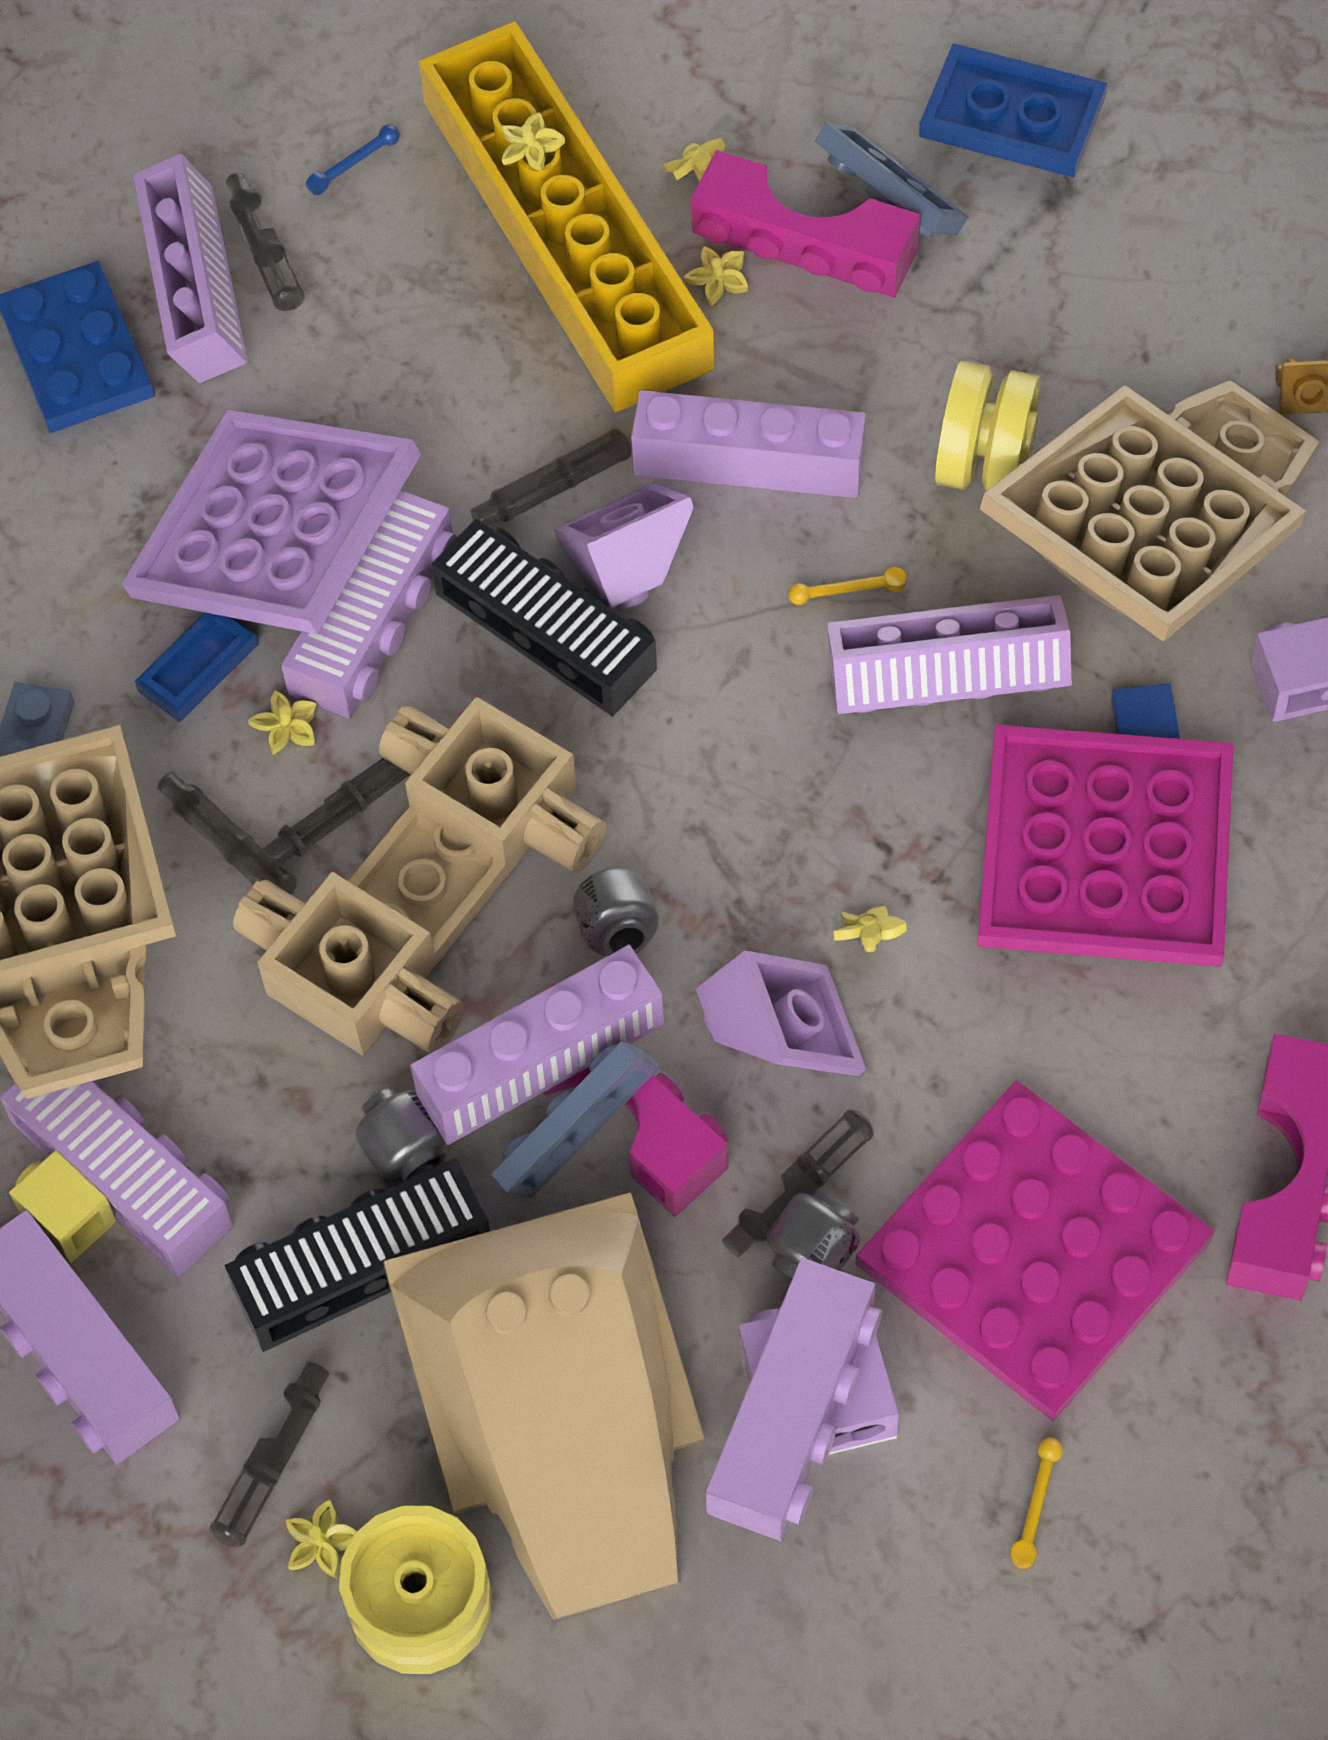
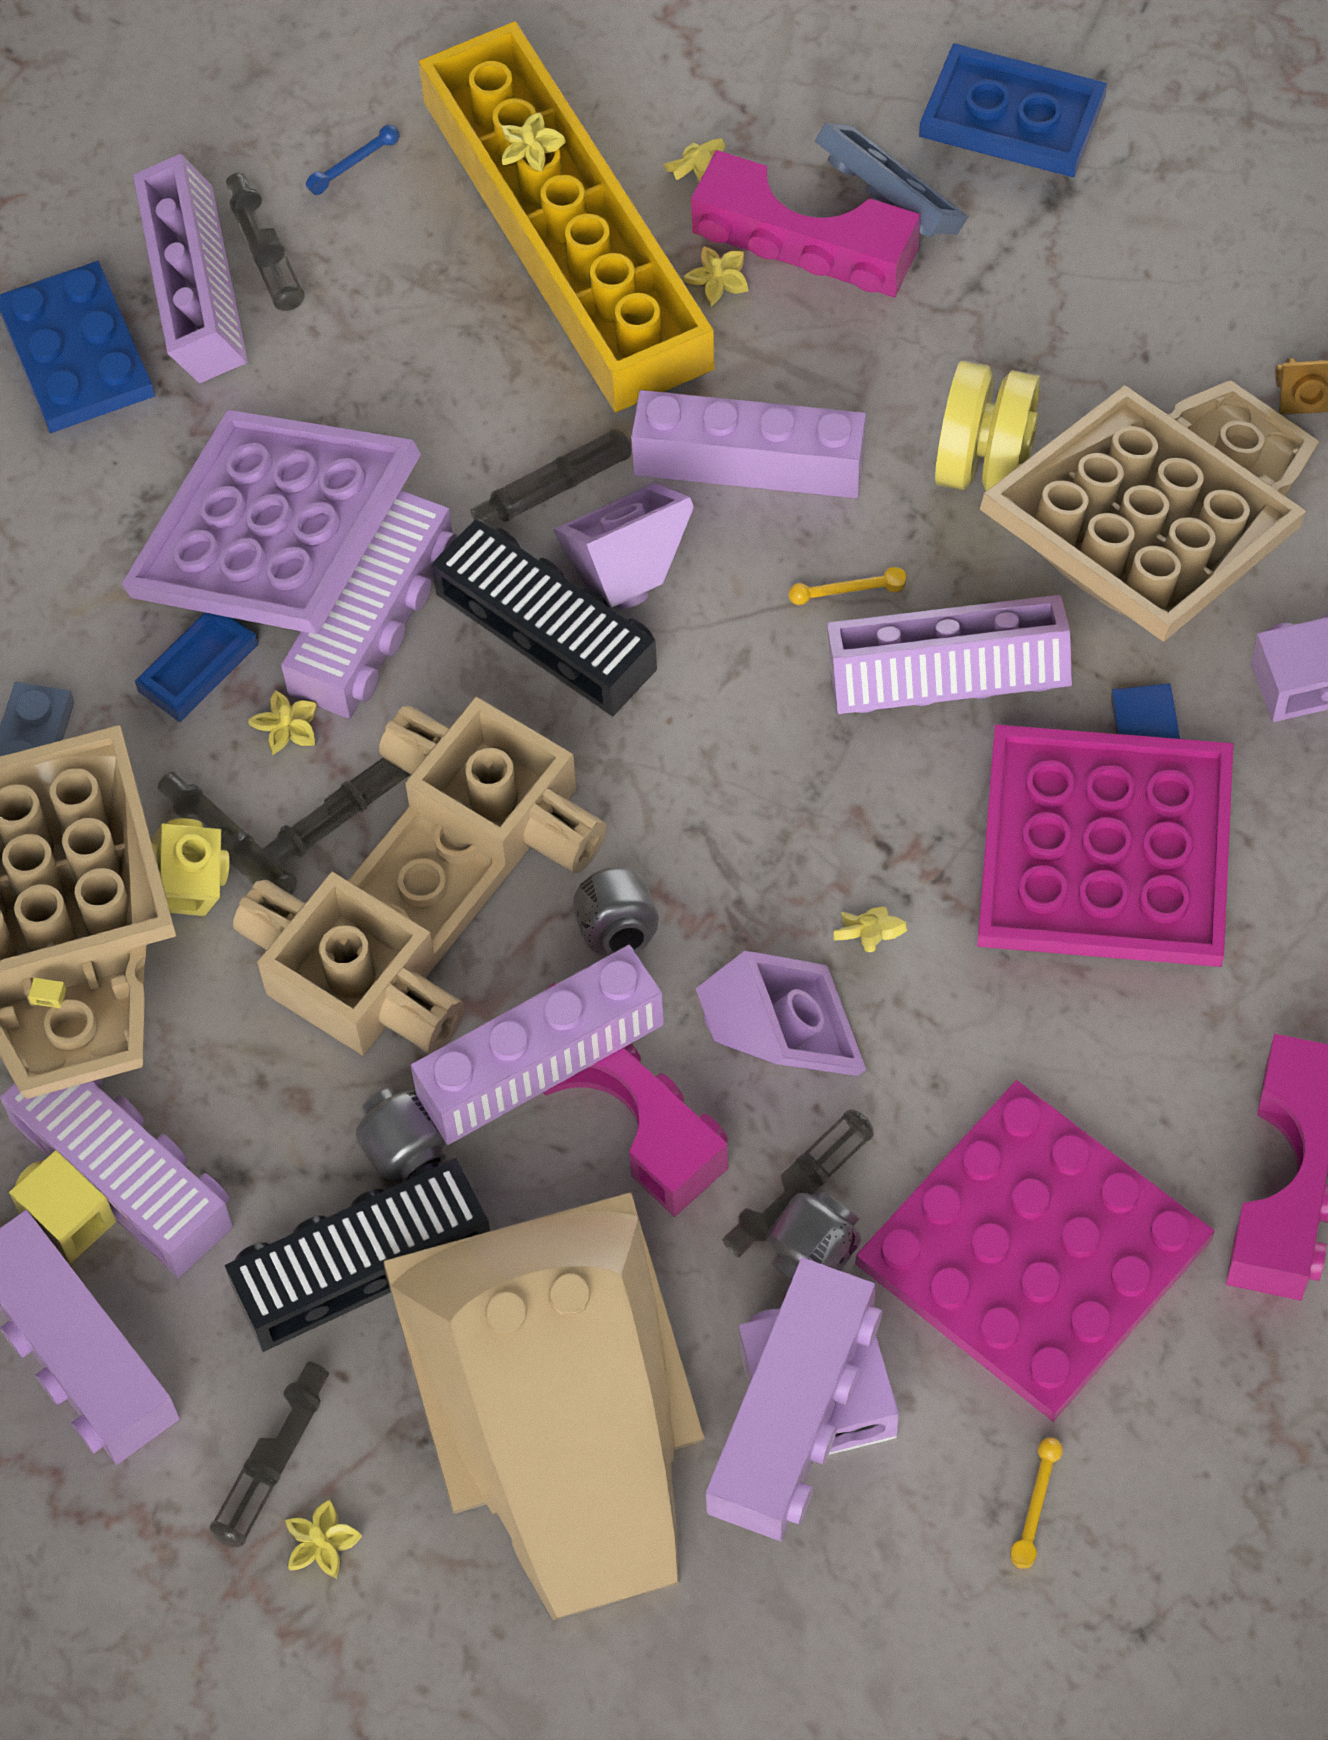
(47, 993): none -> light yellow piece
(190, 865): none -> light yellow brick
(379, 1586): light yellow wheel -> none
(575, 1118): sand blue plate -> none

